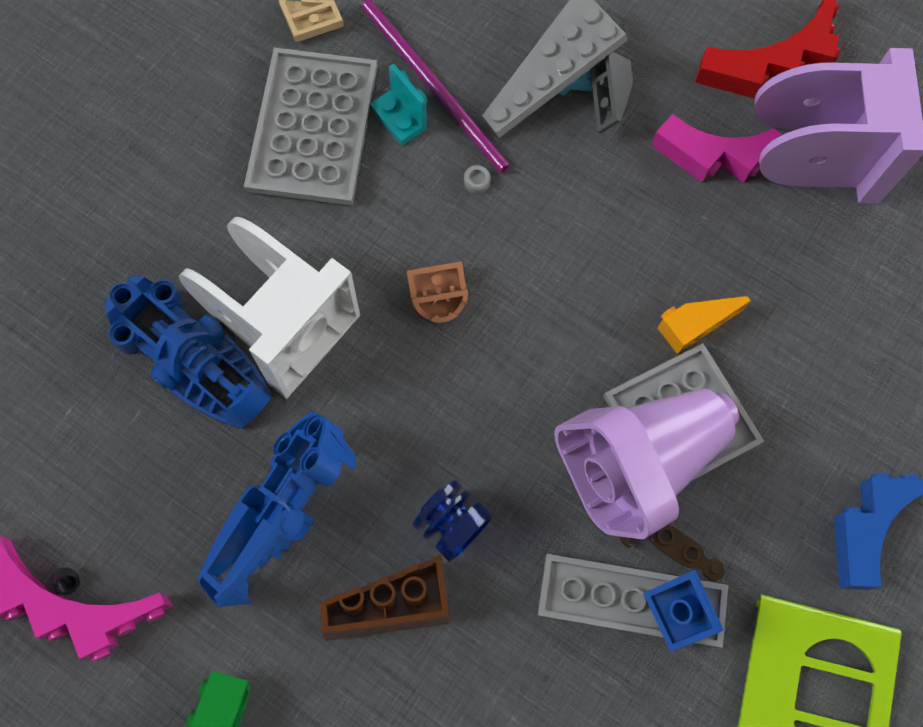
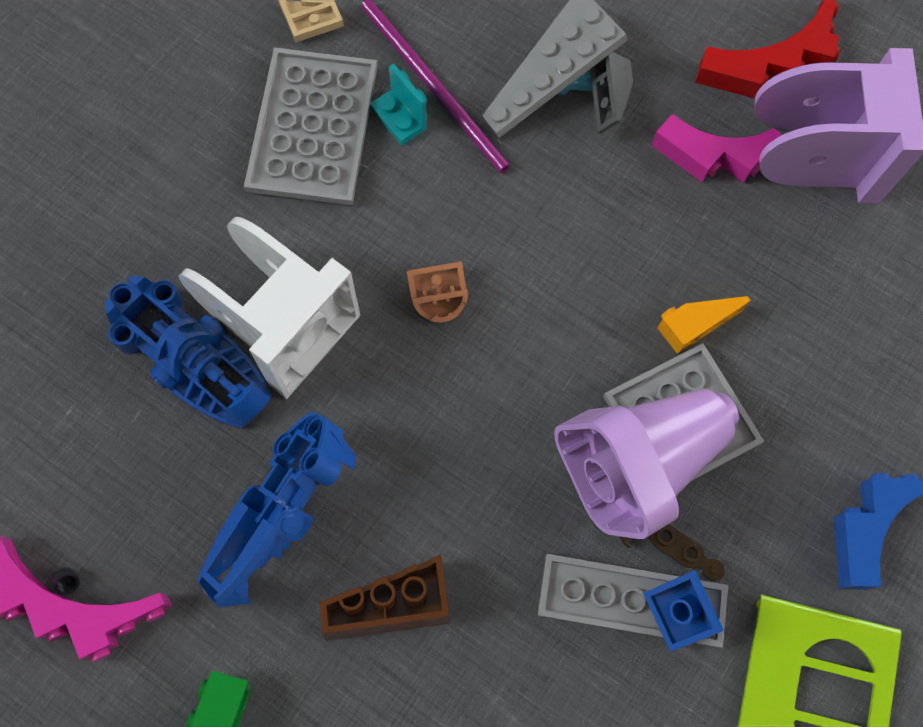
(452, 520): clear blue wheel -> none
(477, 179): light grey tile -> none

